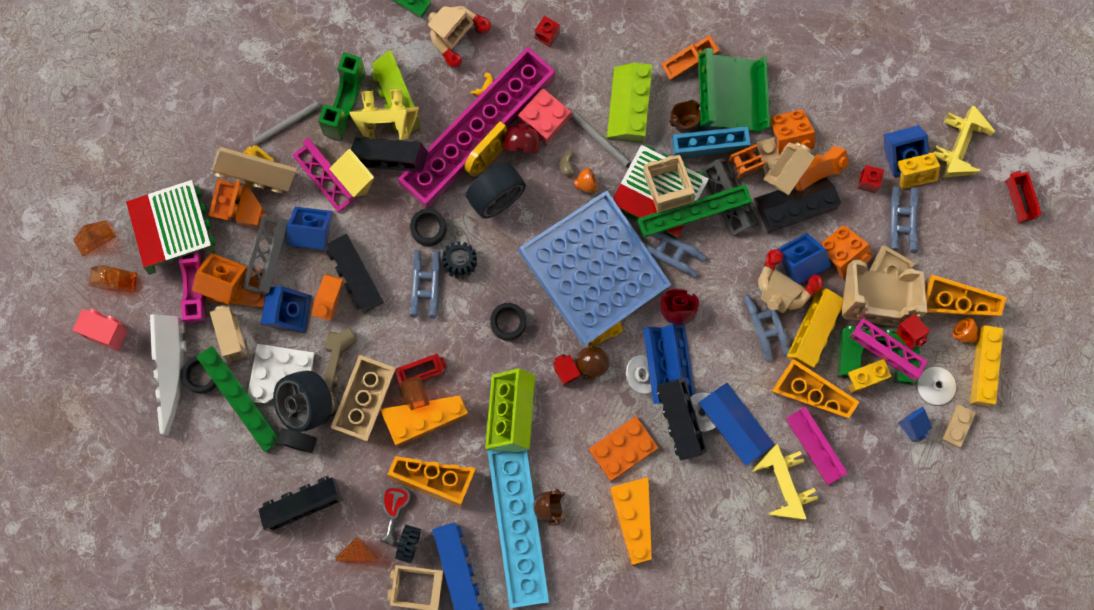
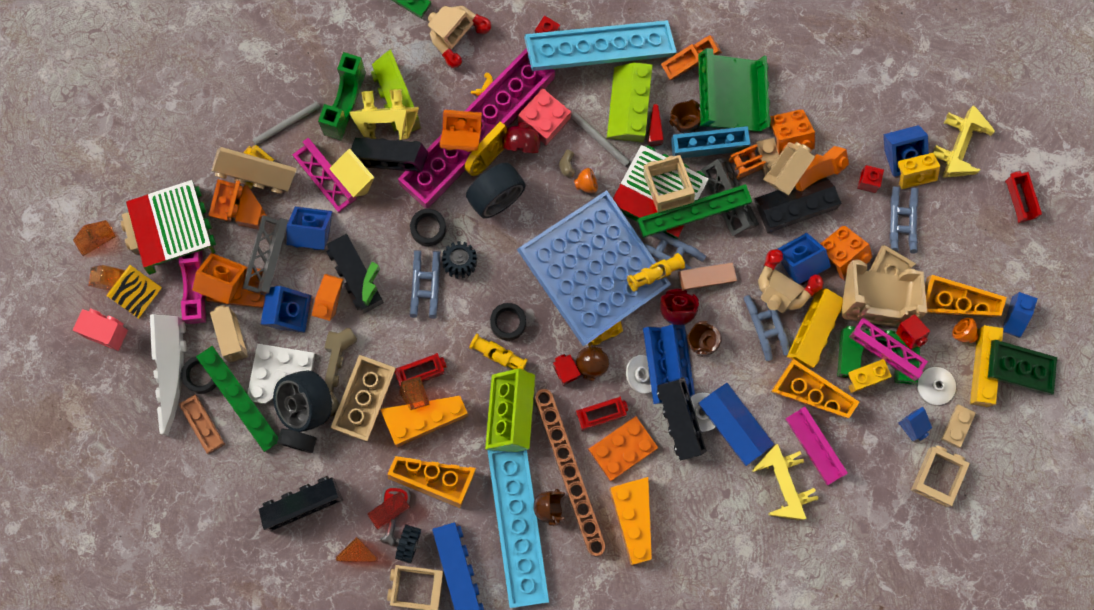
(127, 227): none -> tan plate
(134, 291): none -> yellow tile
(201, 424): none -> nougat tile
(368, 288): none -> bright green slope
(388, 510): none -> clear red slope
(461, 130): none -> orange bracket
(501, 355): none -> yellow piece
(576, 480): none -> nougat beam
(586, 424): none -> red window
(599, 45): none -> medium azure plate
(655, 131): none -> red slope
(656, 272): none -> yellow piece
(704, 338): none -> reddish brown cap
(707, 276): none -> nougat tile
(930, 493): none -> tan window
(1019, 314): none -> blue slope
(1022, 367): none -> dark green tile

